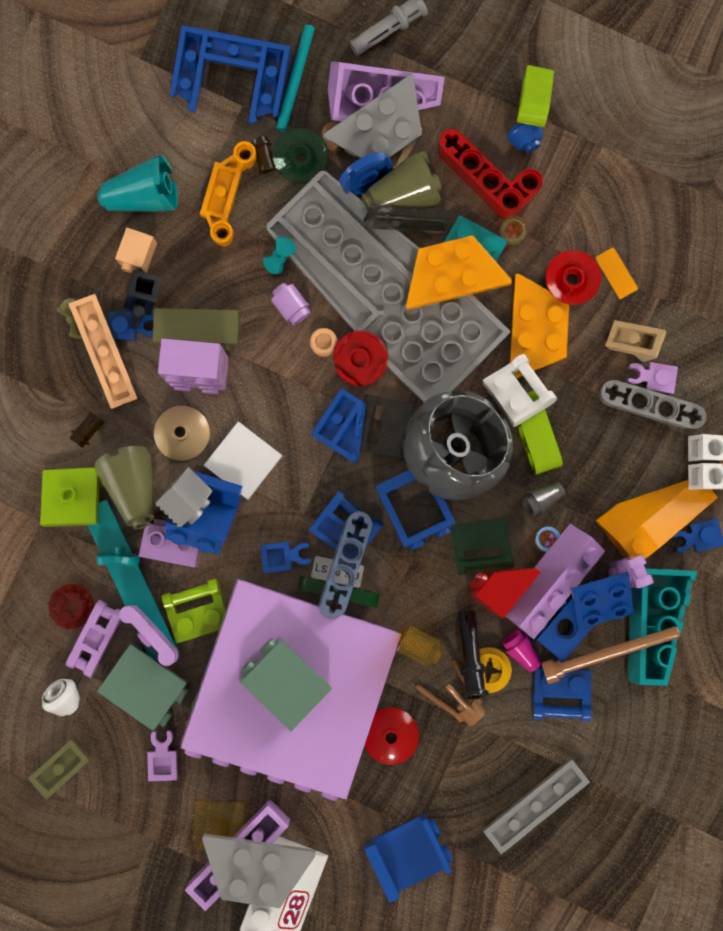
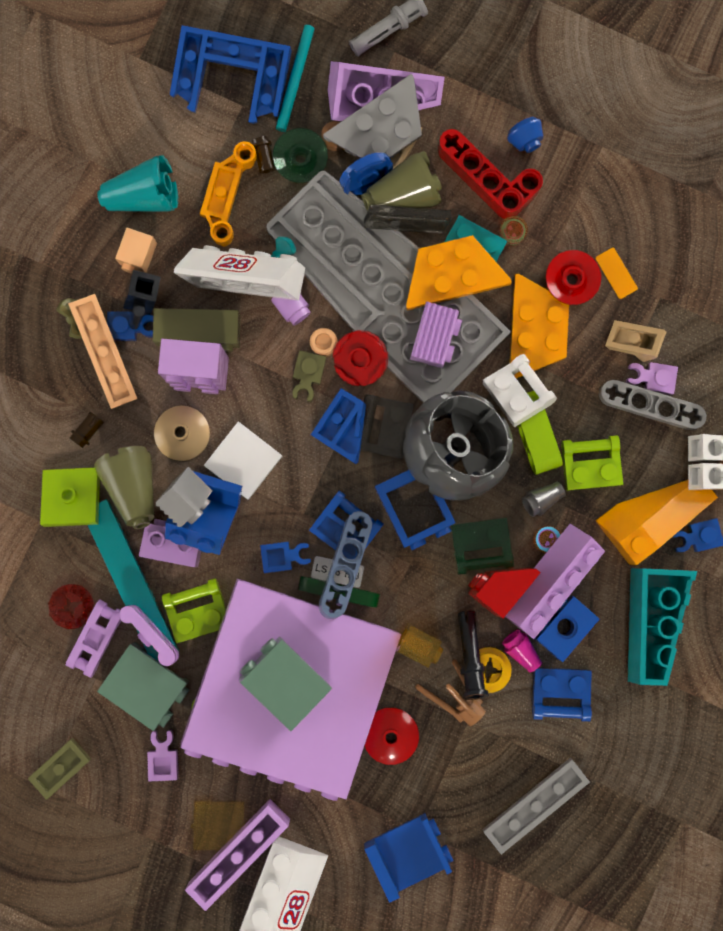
(61, 697): white cone -> none
(130, 559): teal piece -> none
(242, 272): none -> white slope
(255, 869): light grey wing -> none
(308, 370): none -> olive plate
(435, 335): none -> lavender brick
(535, 96): lime beam -> none
(556, 670): medium nougat piece -> none
(595, 472): none -> lime plate
(602, 600): blue plate -> none
(635, 568): lavender plate -> none

